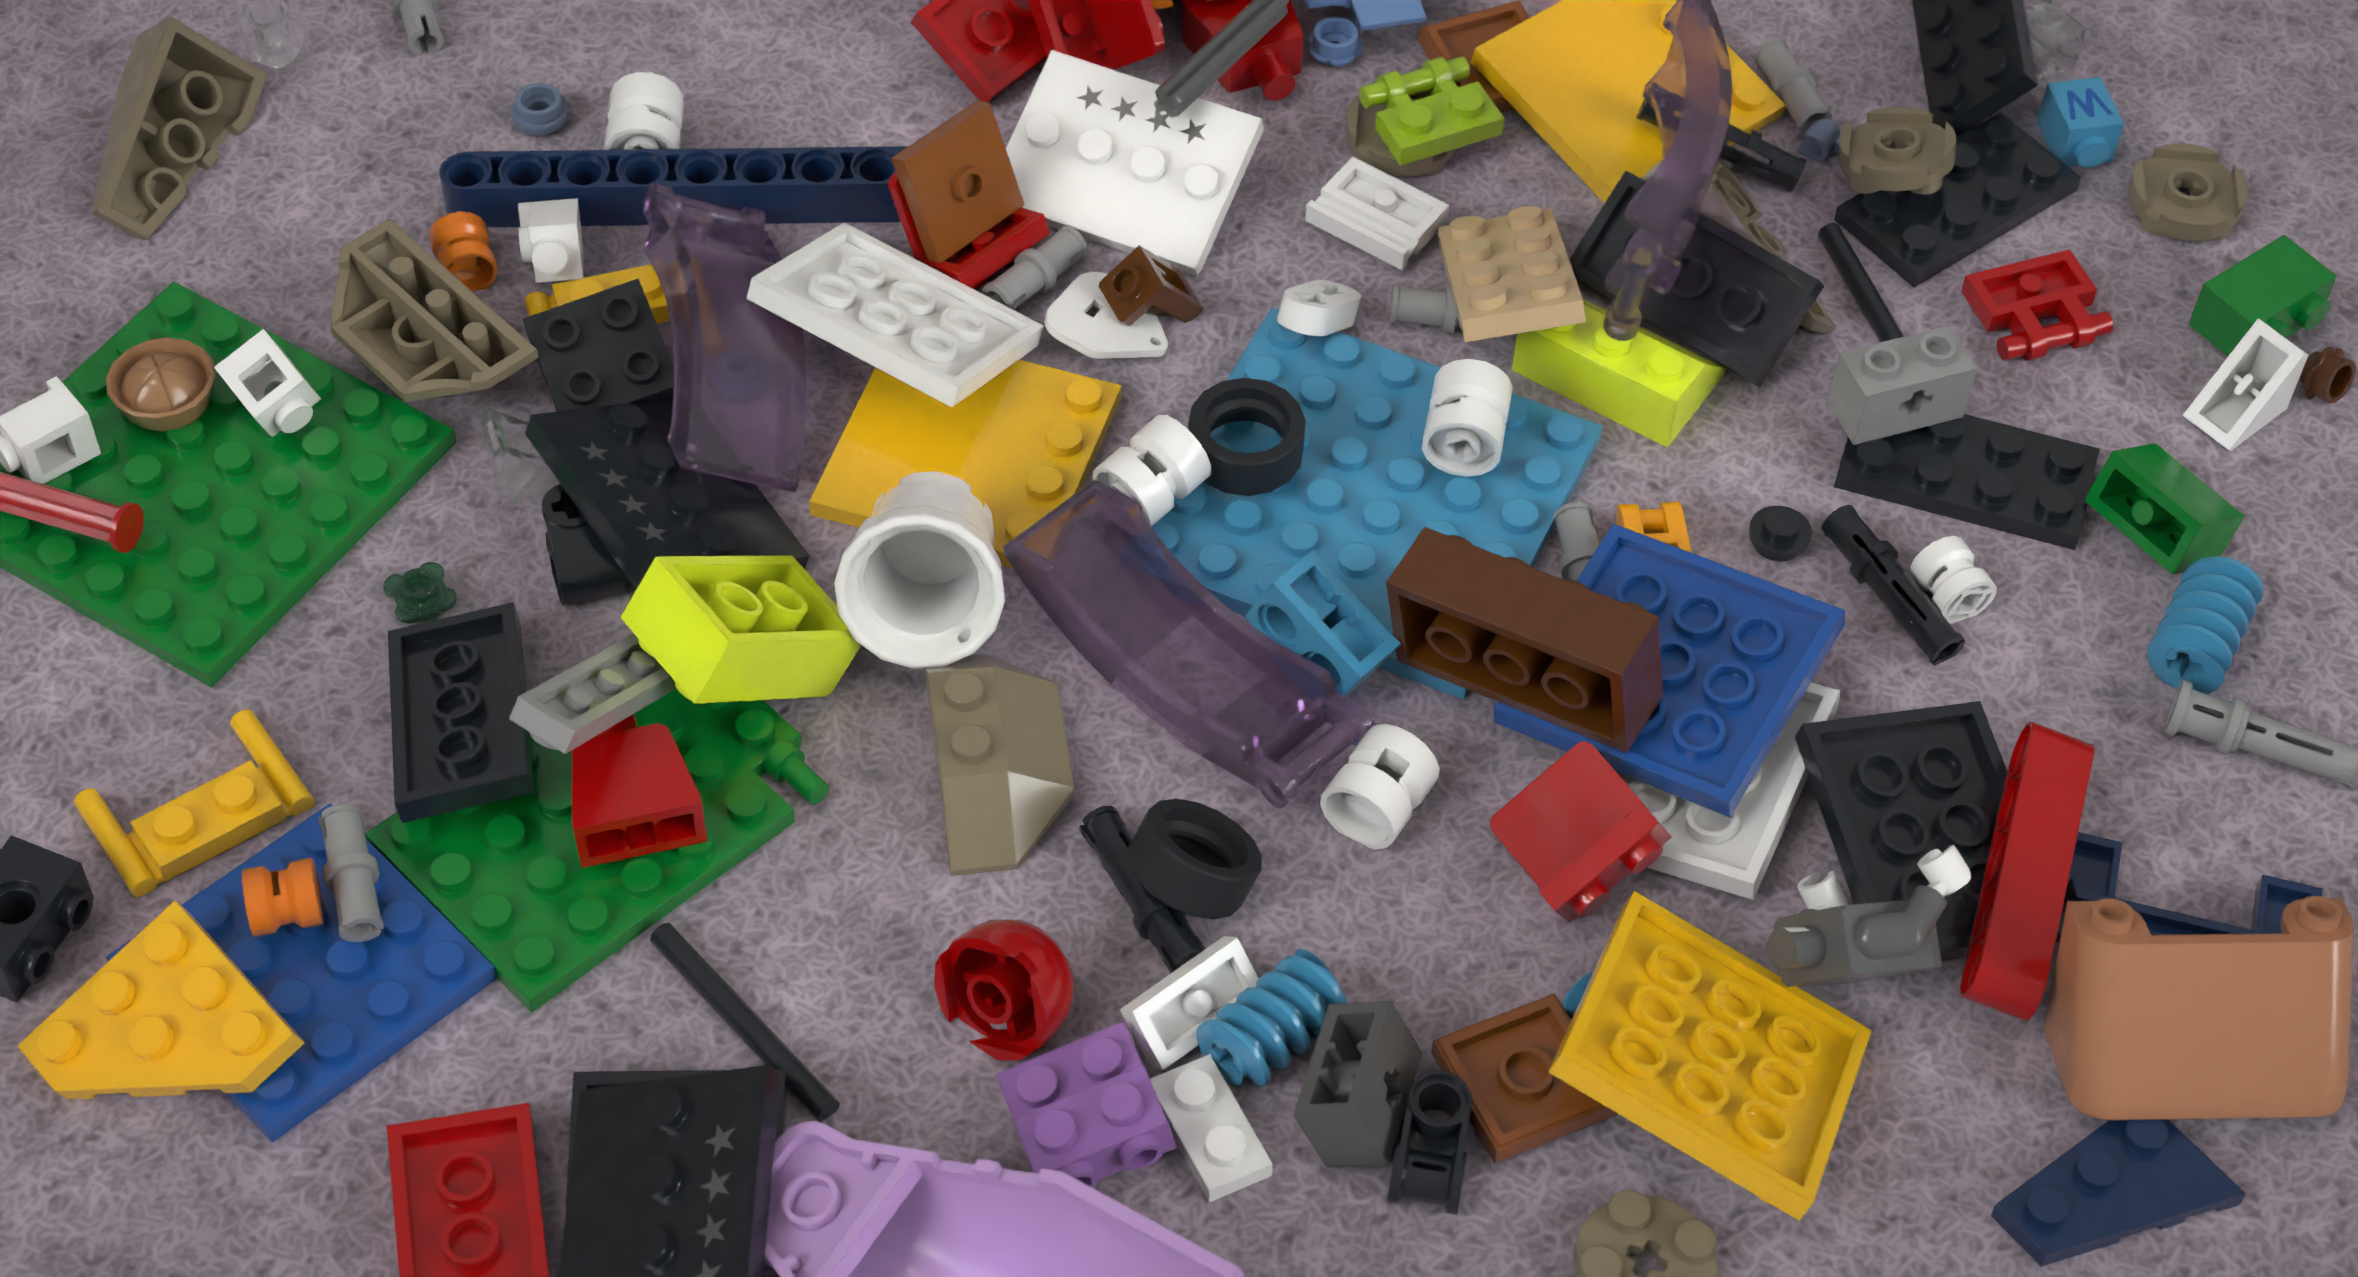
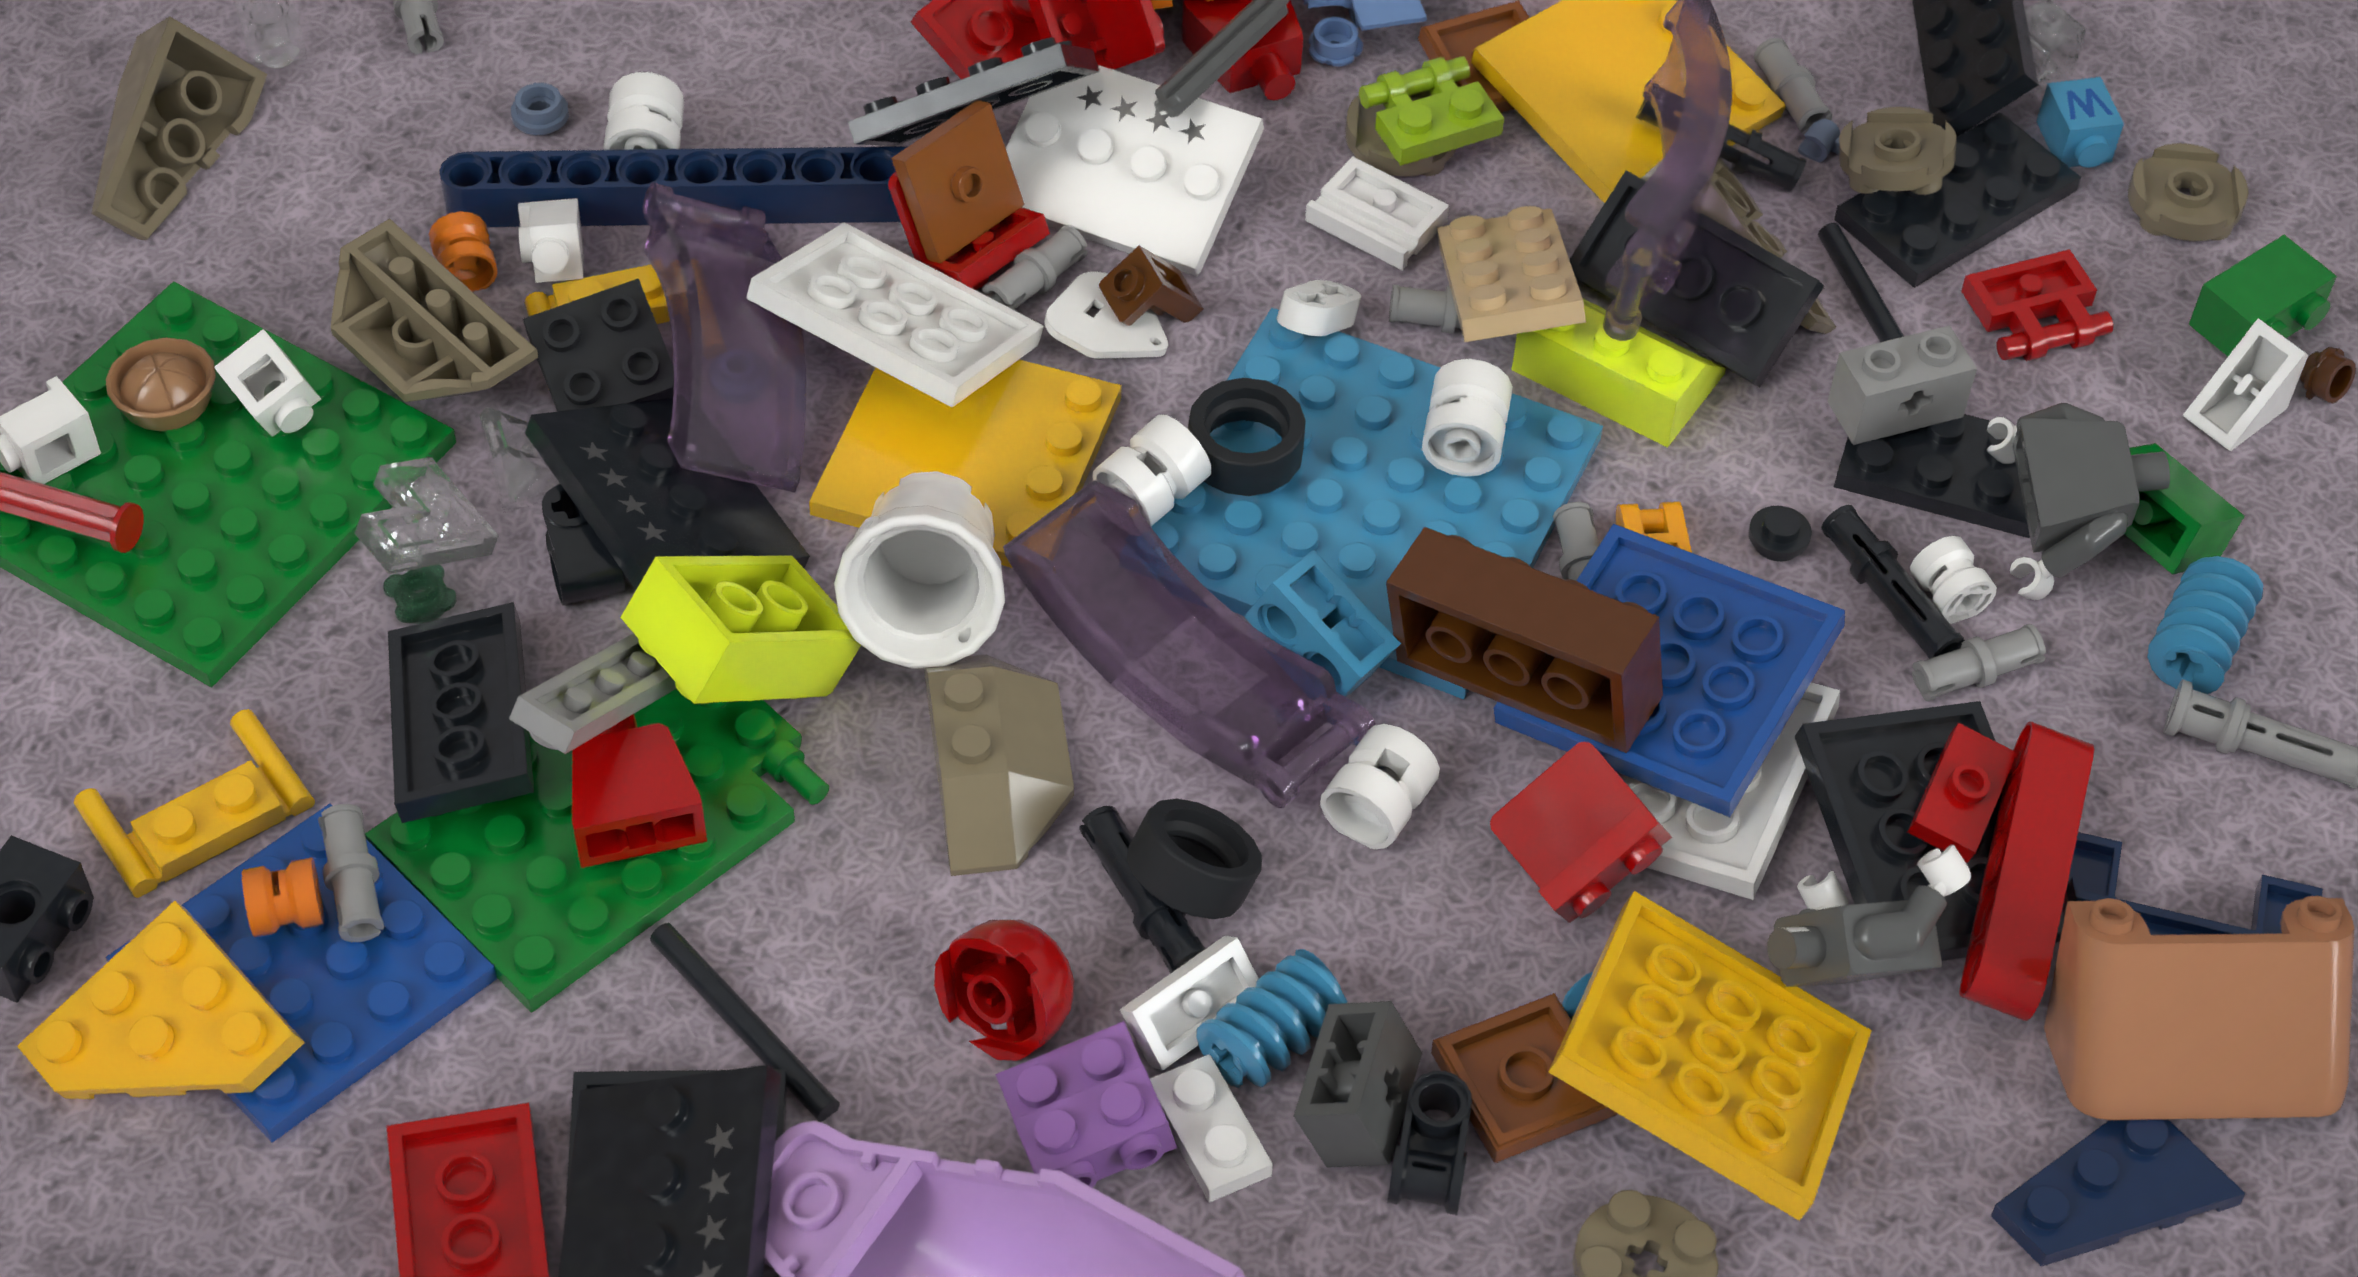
(429, 520): none -> clear plate
(992, 81): none -> plate
(1962, 792): none -> red plate
(1979, 662): none -> light grey pin
(2074, 486): none -> dark grey torso

